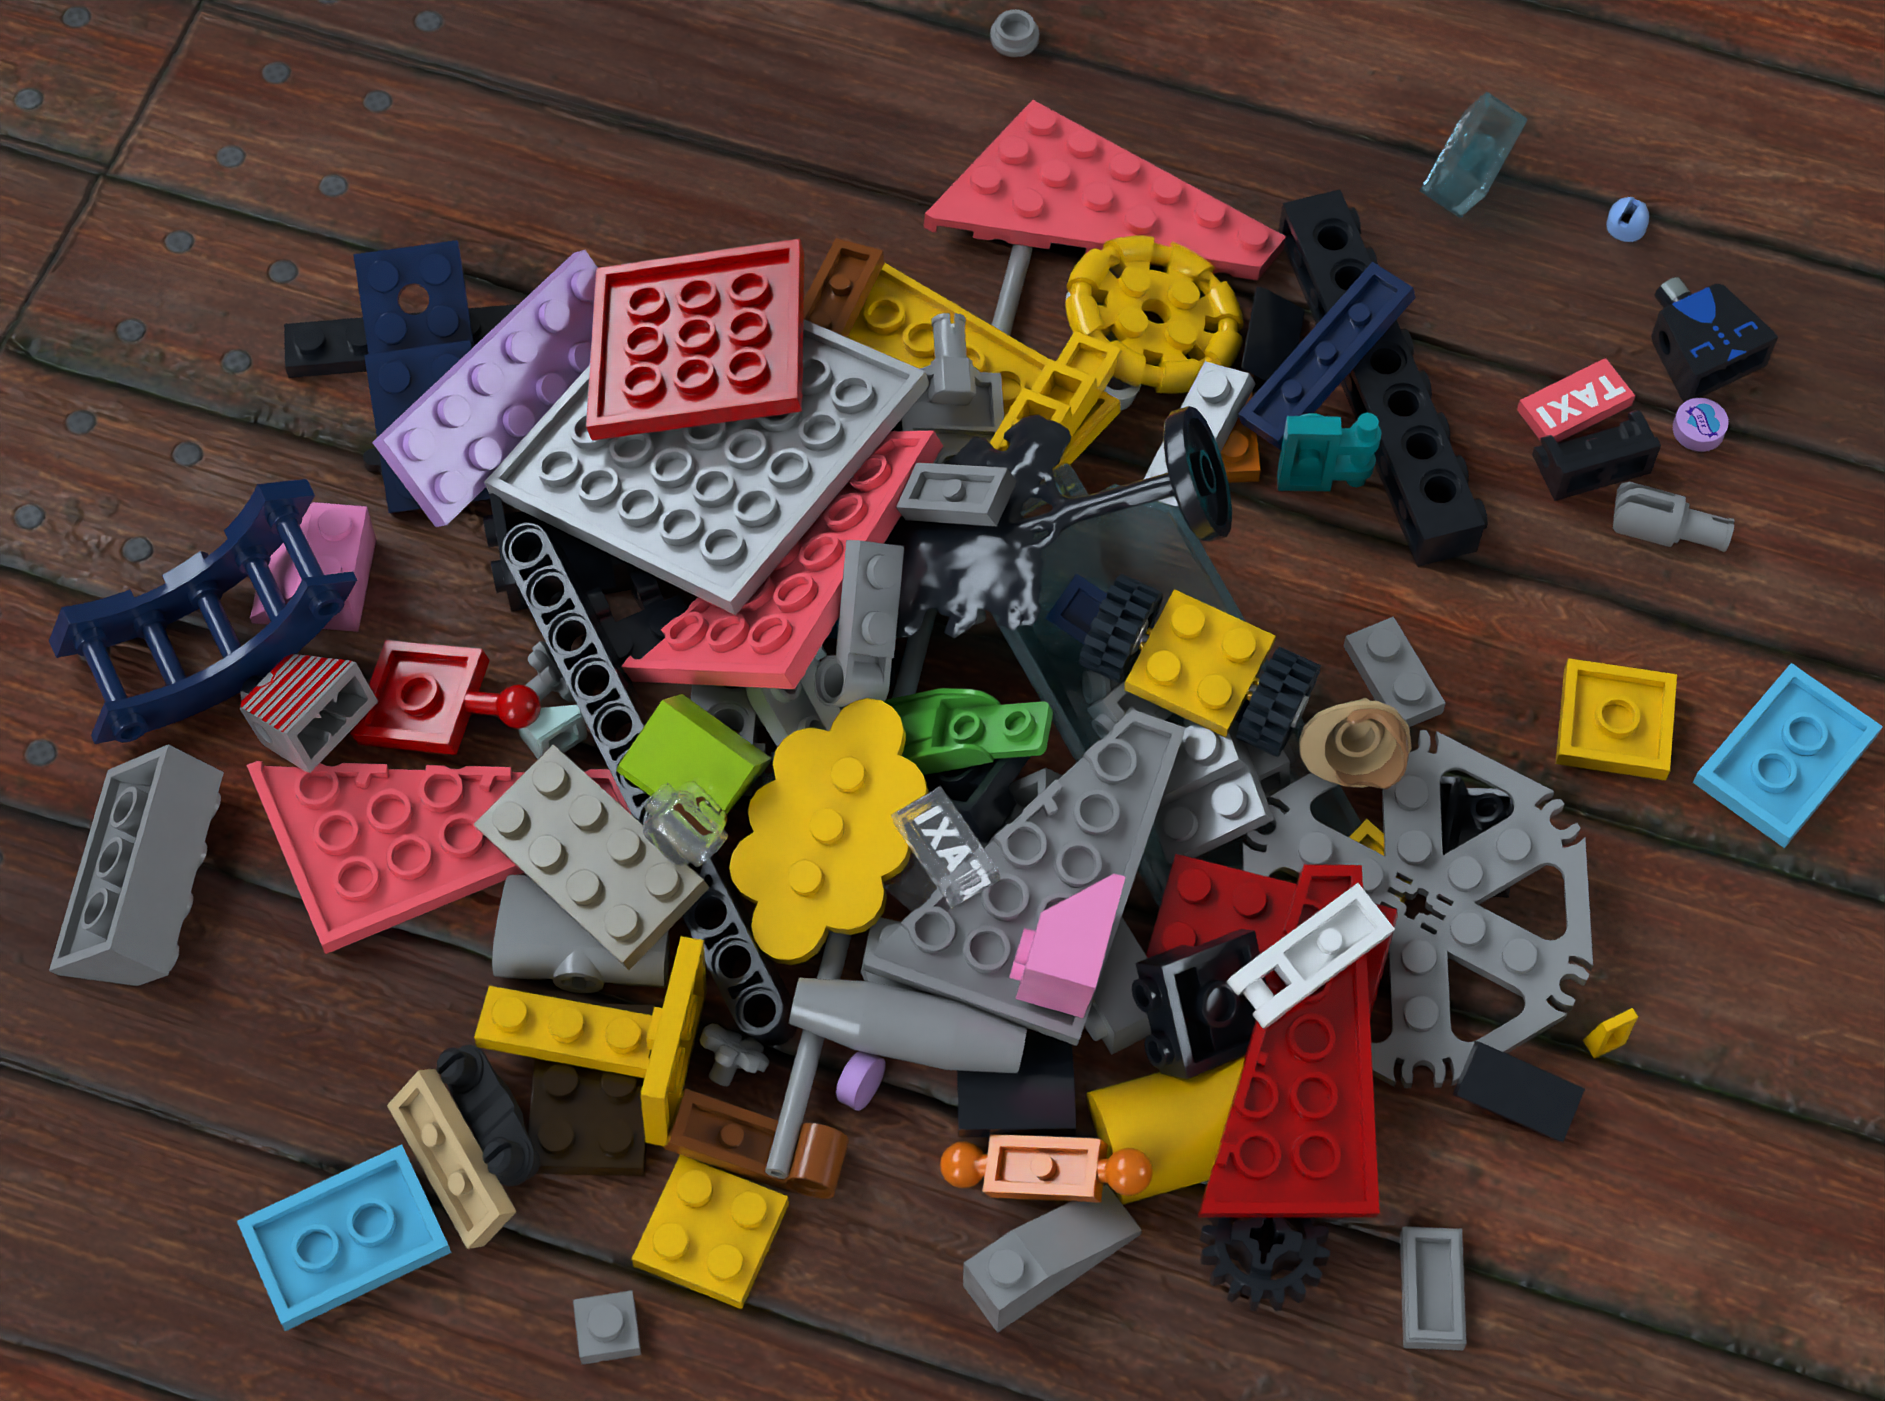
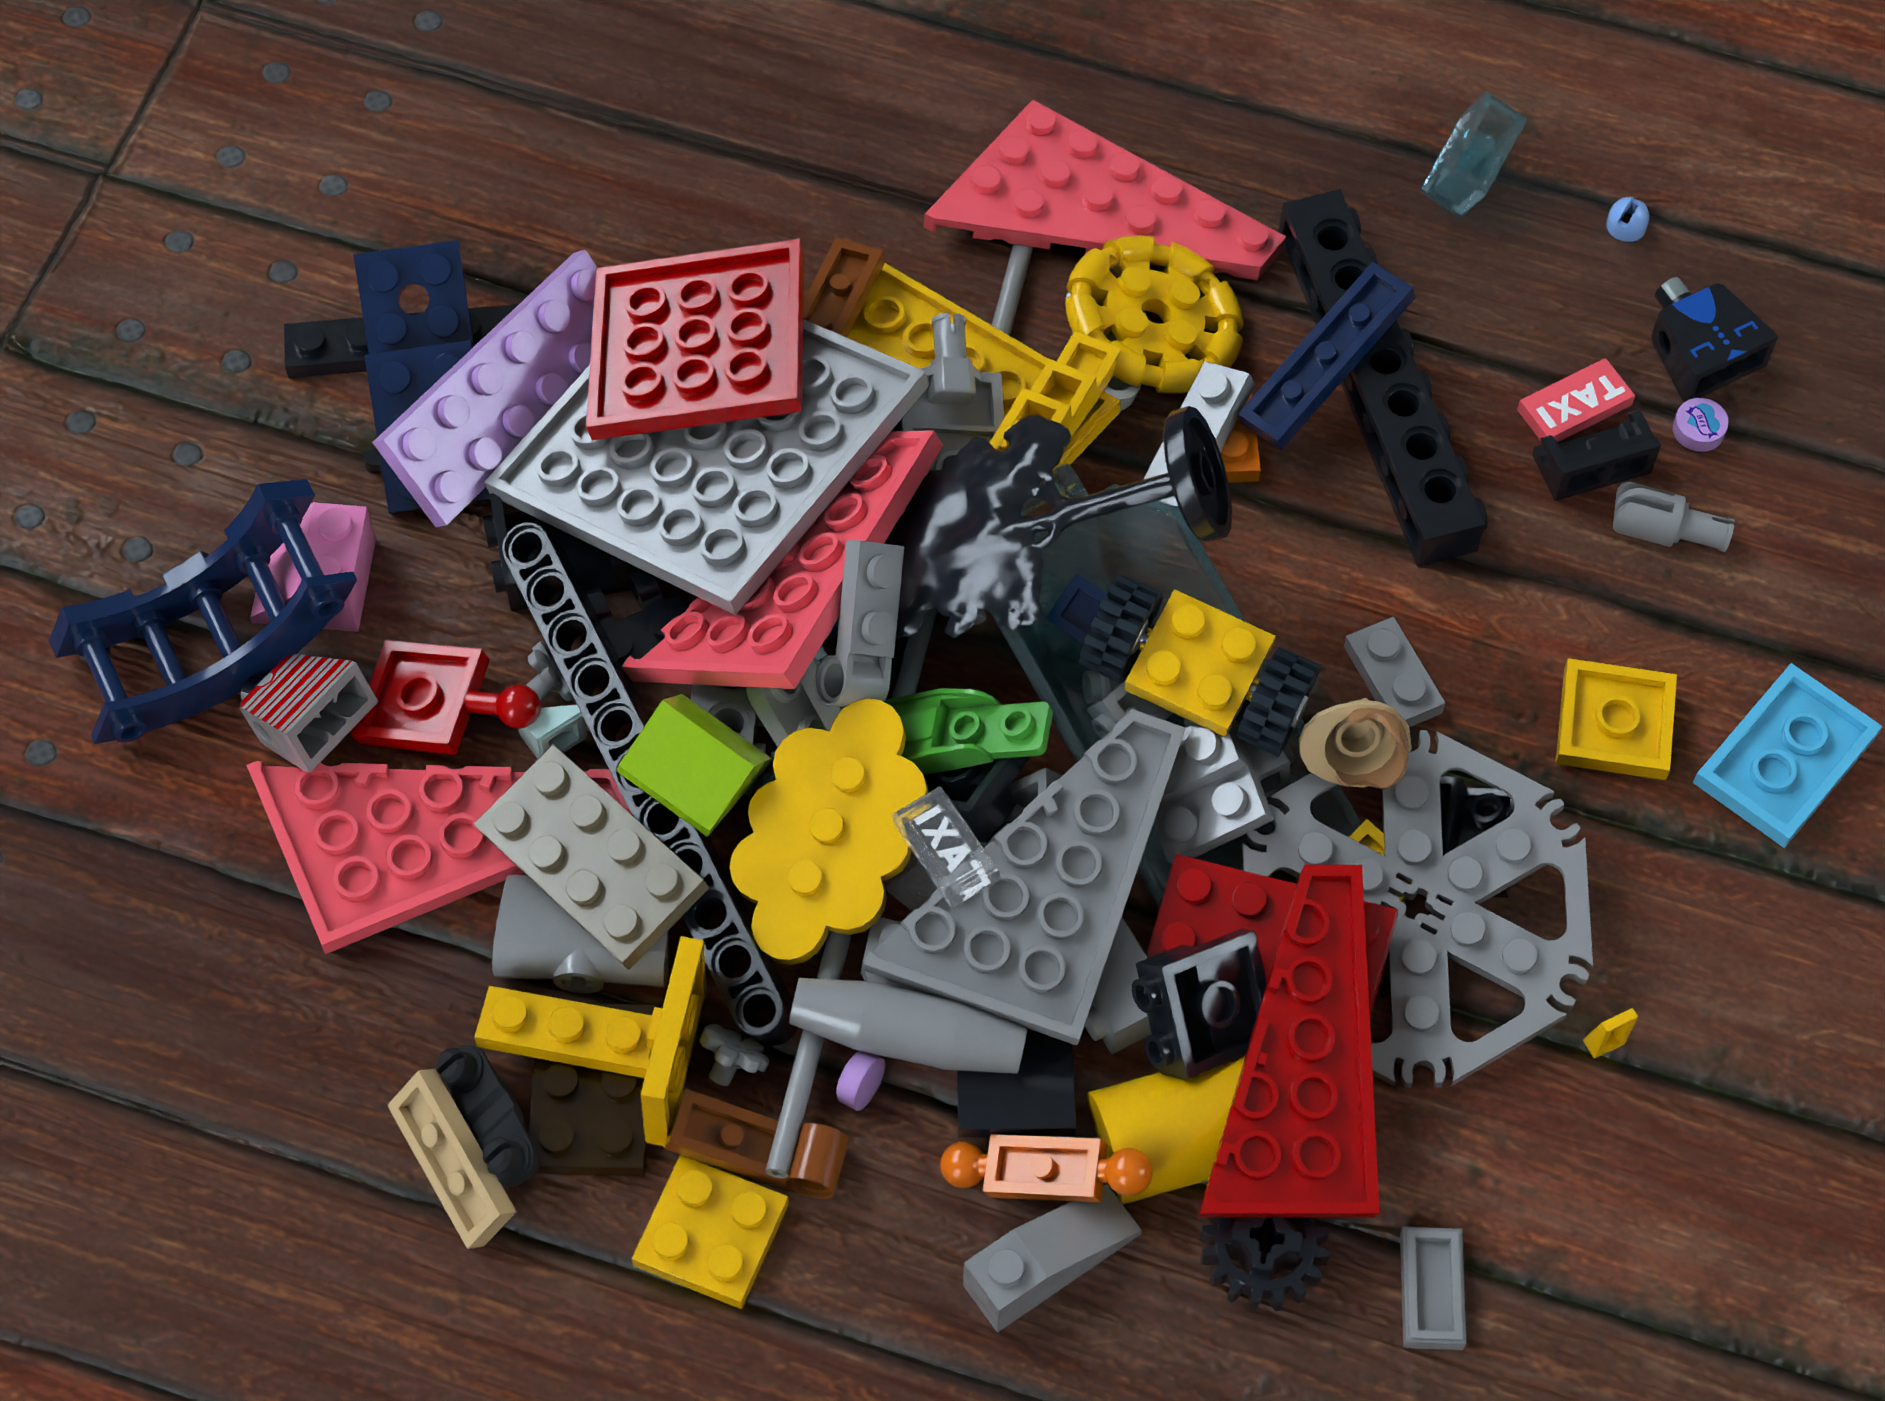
(138, 869): light grey slope -> none
(343, 1237): medium azure plate -> none
(606, 1327): light grey plate -> none
(685, 823): clear head -> none
(956, 494): light grey plate -> none
(1014, 33): light grey plate -> none
(1066, 951): bright pink slope -> none
(1271, 335): black slope -> none
(1312, 954): white plate -> none
(1322, 451): teal plate -> none
(1518, 1091): black tile -> none

